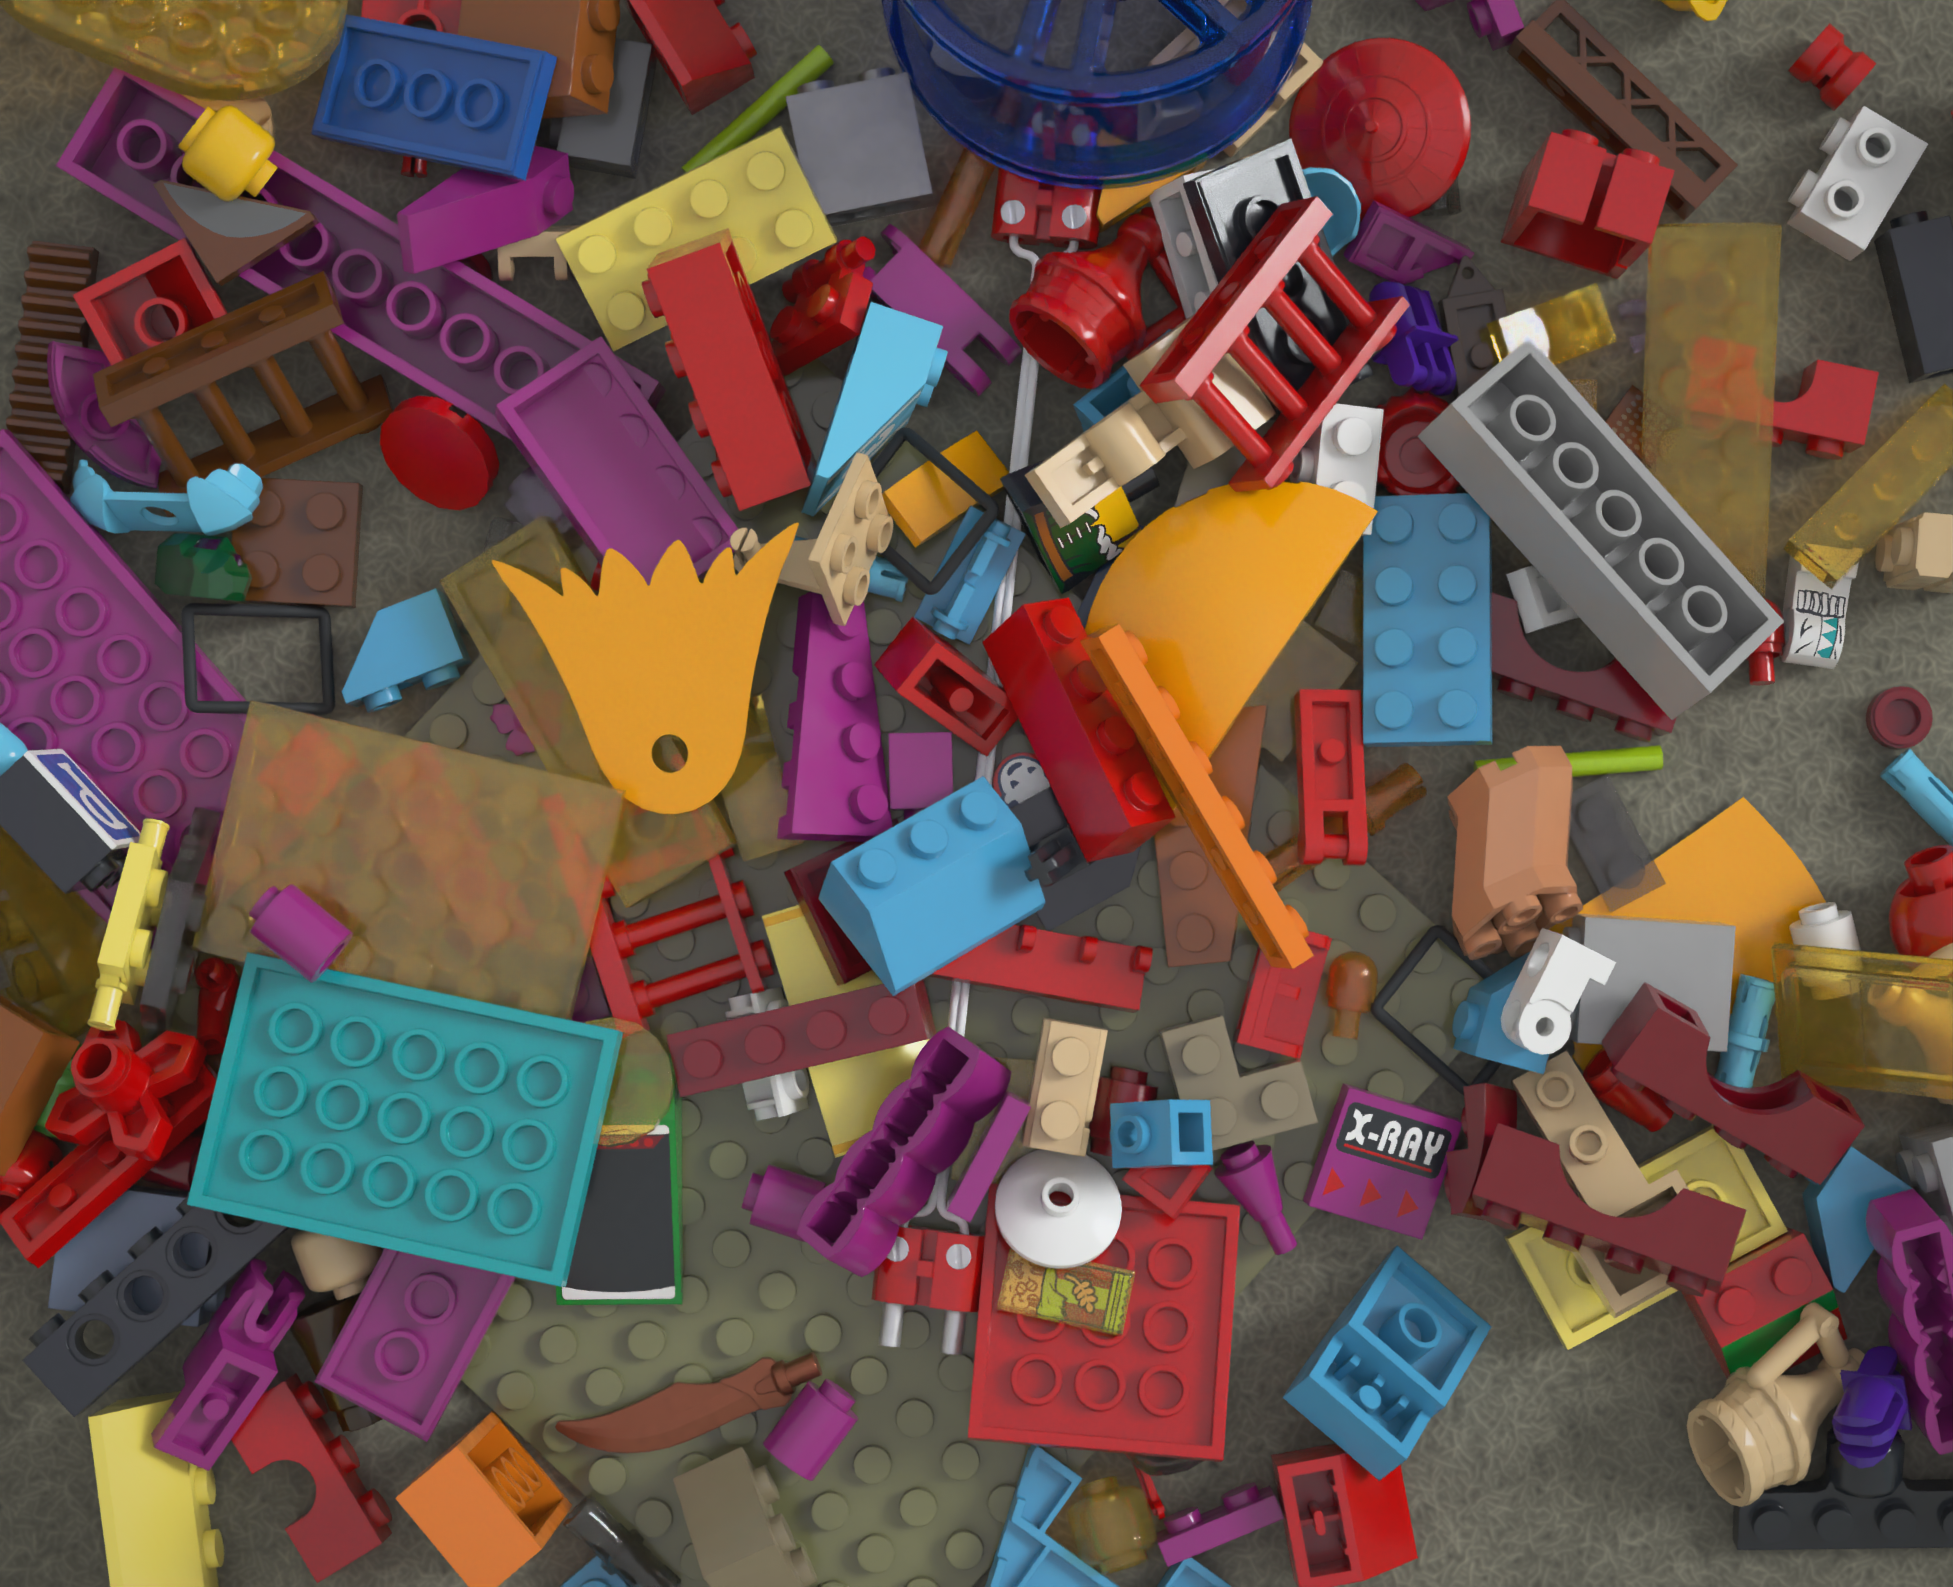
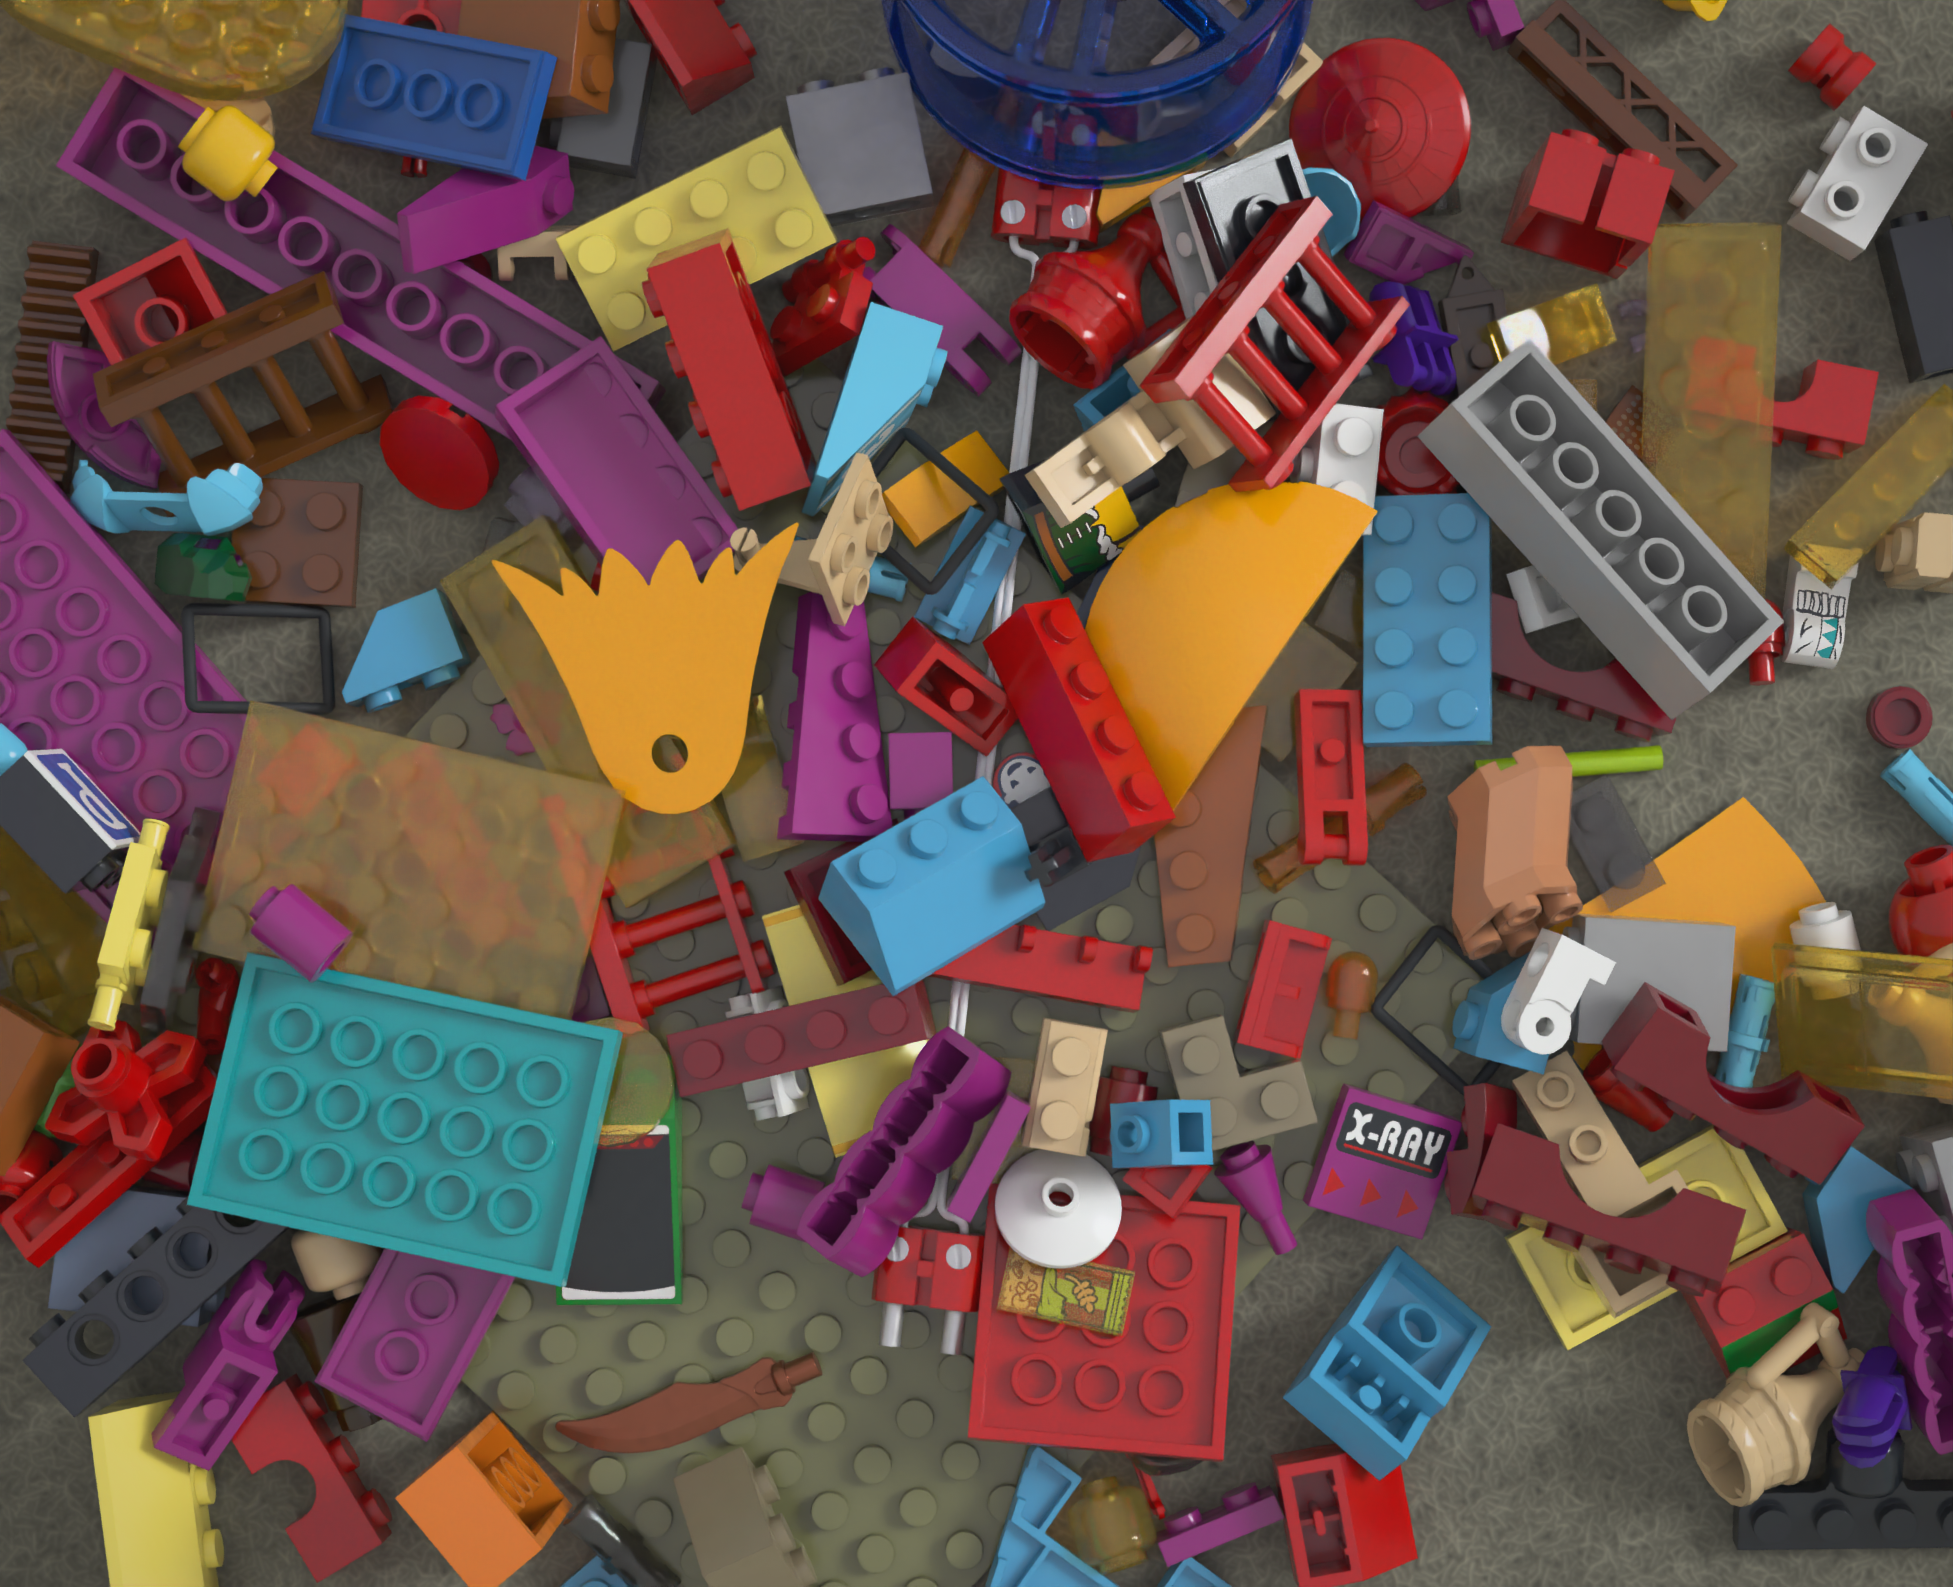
(235, 232): tile -> none
(764, 108): lime bar -> none
(812, 1428): magenta brick -> none
(1210, 817): orange plate -> none

